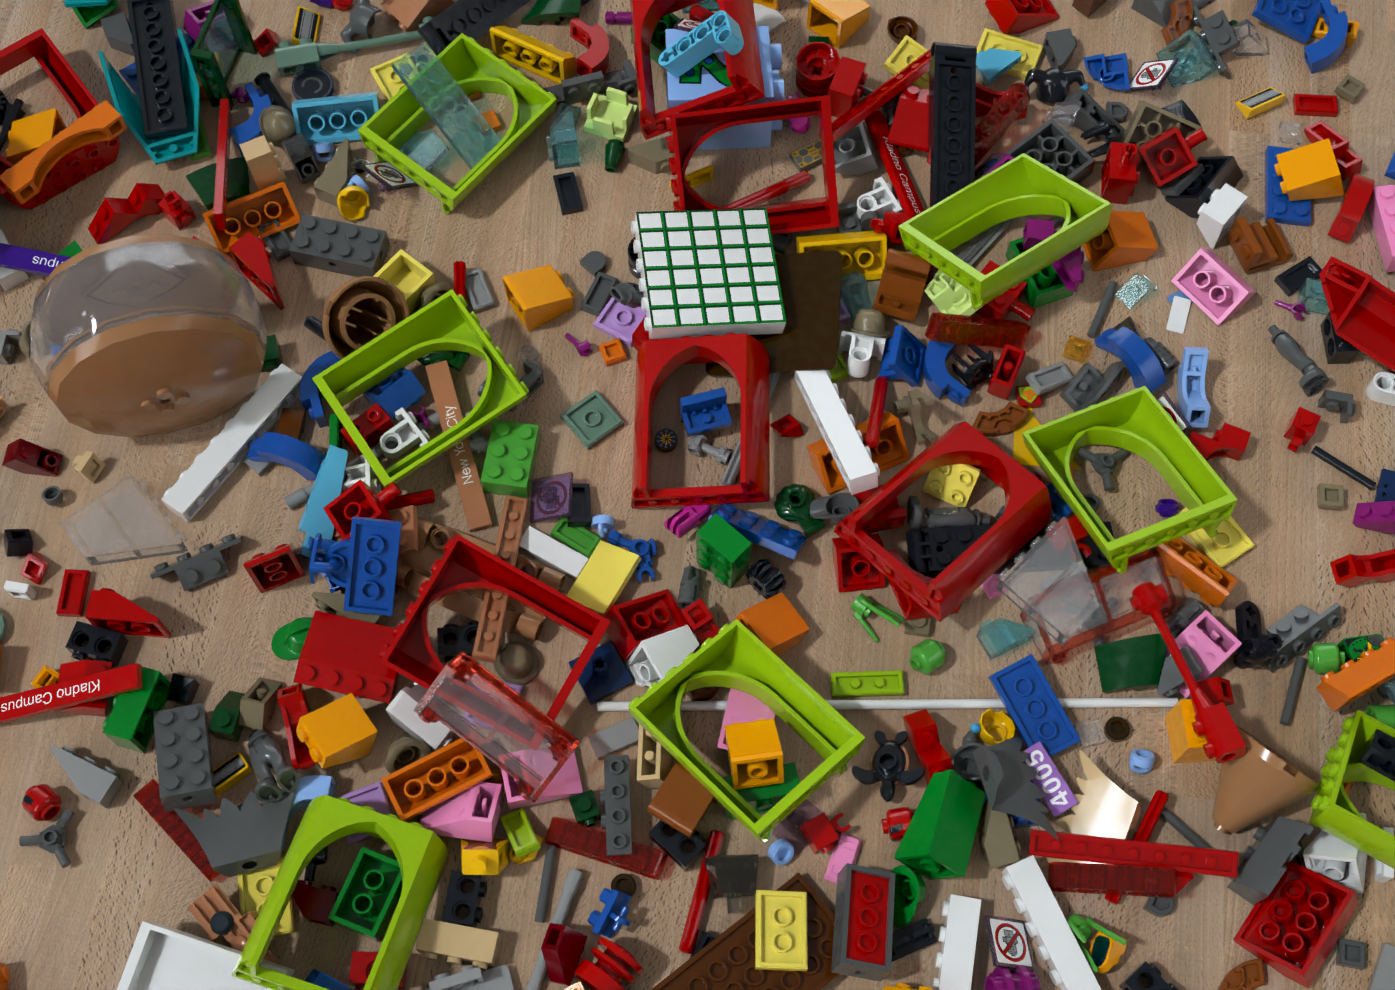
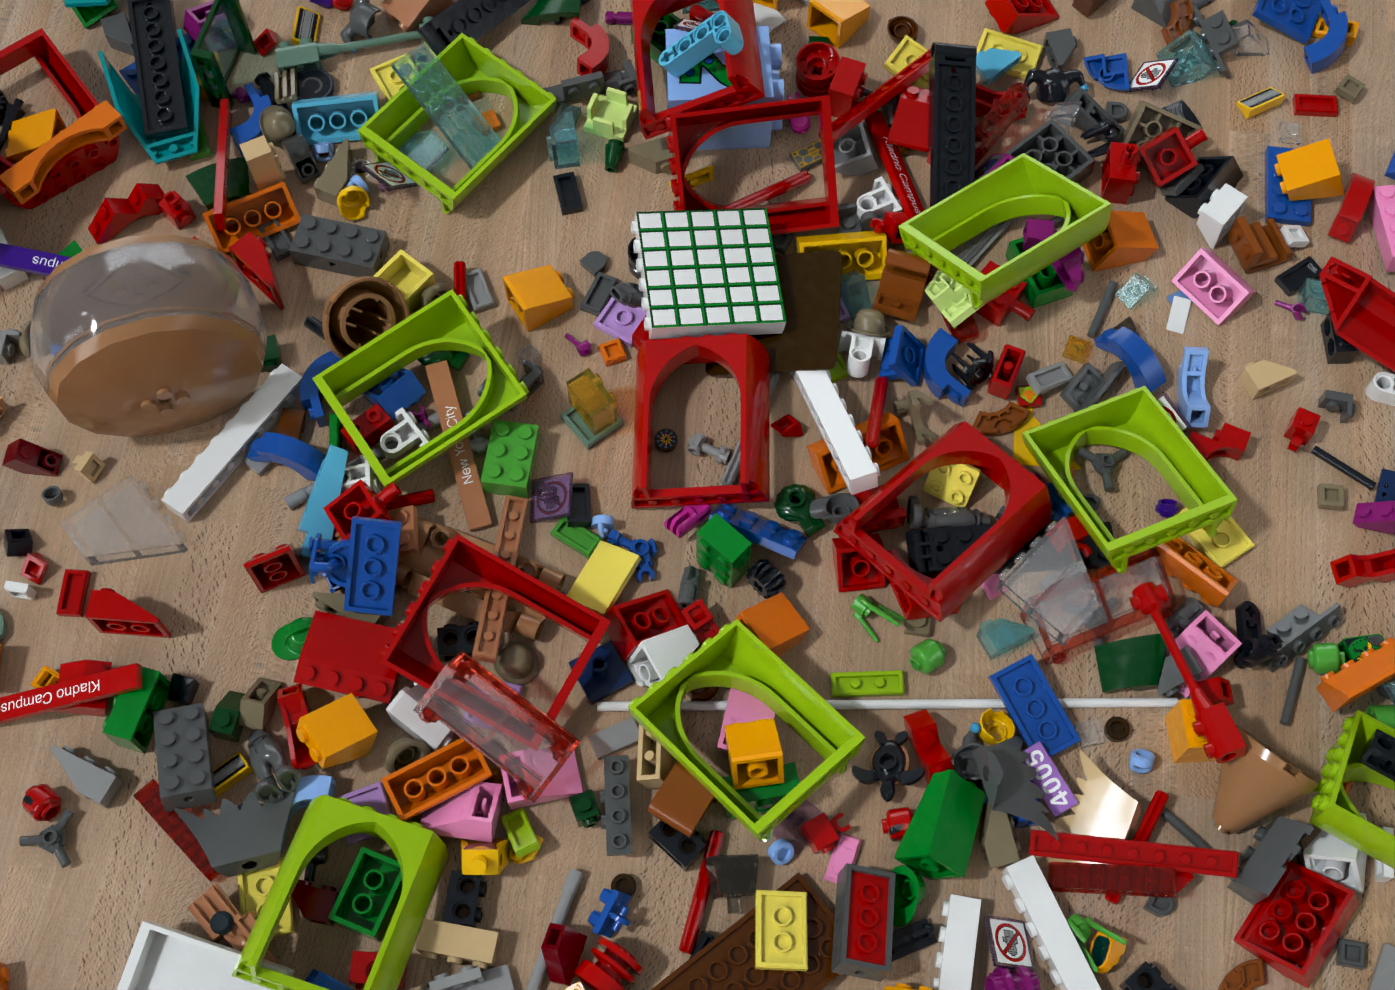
(99, 639): black brick -> none
(199, 567): dark grey bracket -> none
(278, 89): none -> dark tan tile
(532, 54): yellow slope -> none
(545, 884): dark grey bar -> none
(553, 552): white tile -> none
(592, 401): none -> clear yellow brick
(592, 844): clear red beam -> none
(705, 412): blue bracket -> none
(977, 330): clear red beam -> none
(1165, 358): dark grey hinge -> none
(1265, 377): none -> tan slope
(1294, 235): none -> white plate
(1313, 377): dark grey piece -> none
(1346, 159): red slope -> none

